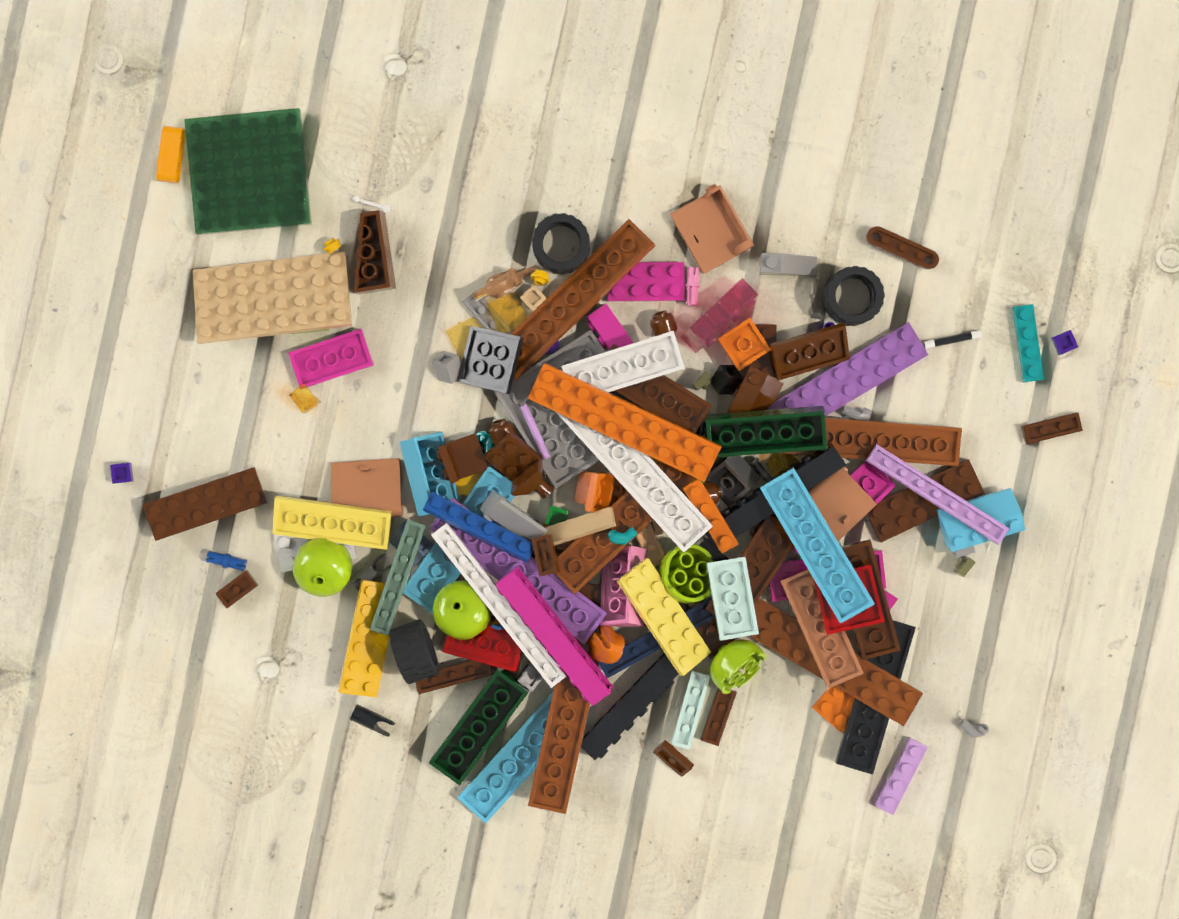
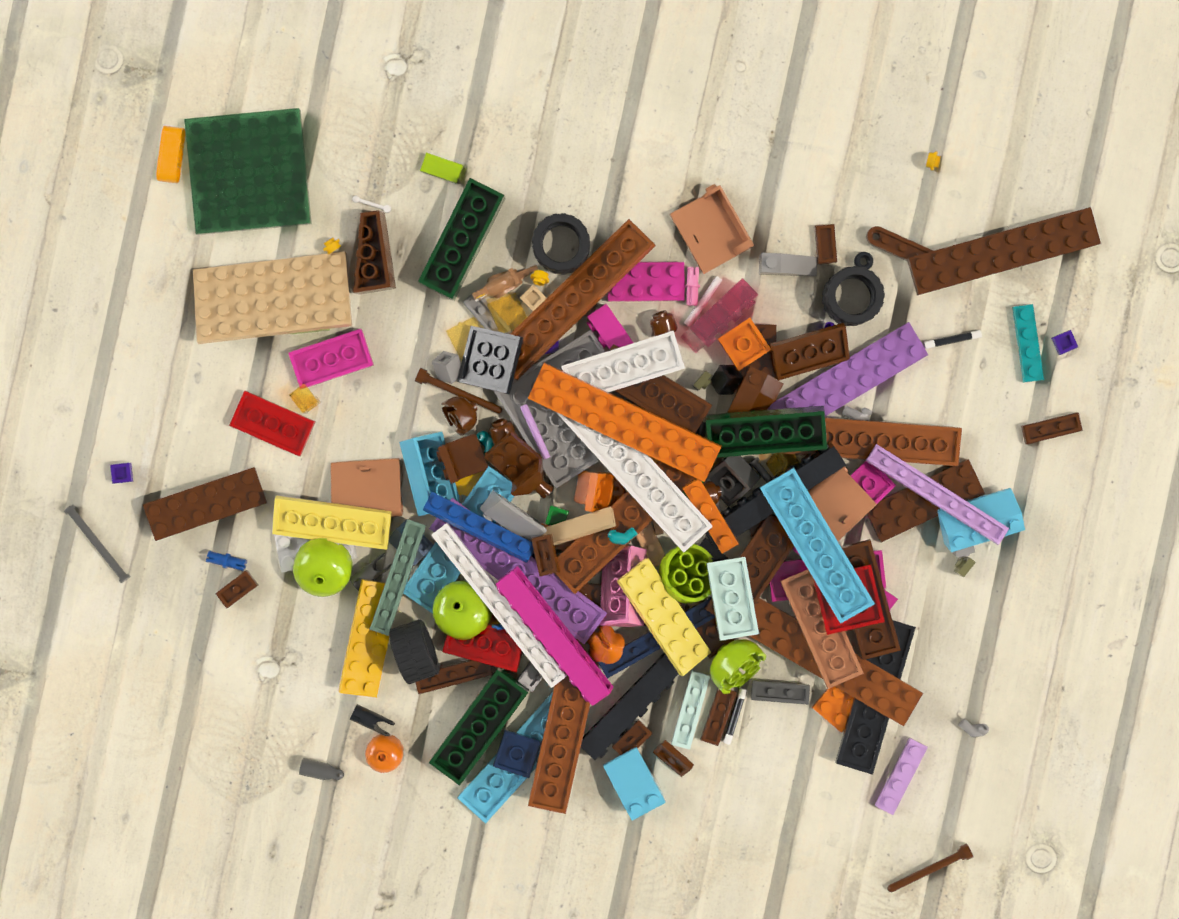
(96, 543): none -> dark grey bar
(272, 423): none -> red plate
(319, 770): none -> dark grey piece
(384, 753): none -> orange cylinder
(424, 377): none -> reddish brown piece
(441, 168): none -> lime tile
(460, 413): none -> reddish brown cylinder
(462, 239): none -> dark green brick
(517, 753): none -> dark blue tile
(633, 738): none -> reddish brown plate
(634, 783): none -> medium azure slope
(703, 301): none -> bar
(735, 715): none -> black bar
(780, 692): none -> dark grey plate
(825, 244): none -> reddish brown tile
(869, 260): none -> black plate
(933, 160): none -> yellow plate
(963, 853): none -> reddish brown piece
(1003, 251): none -> reddish brown plate

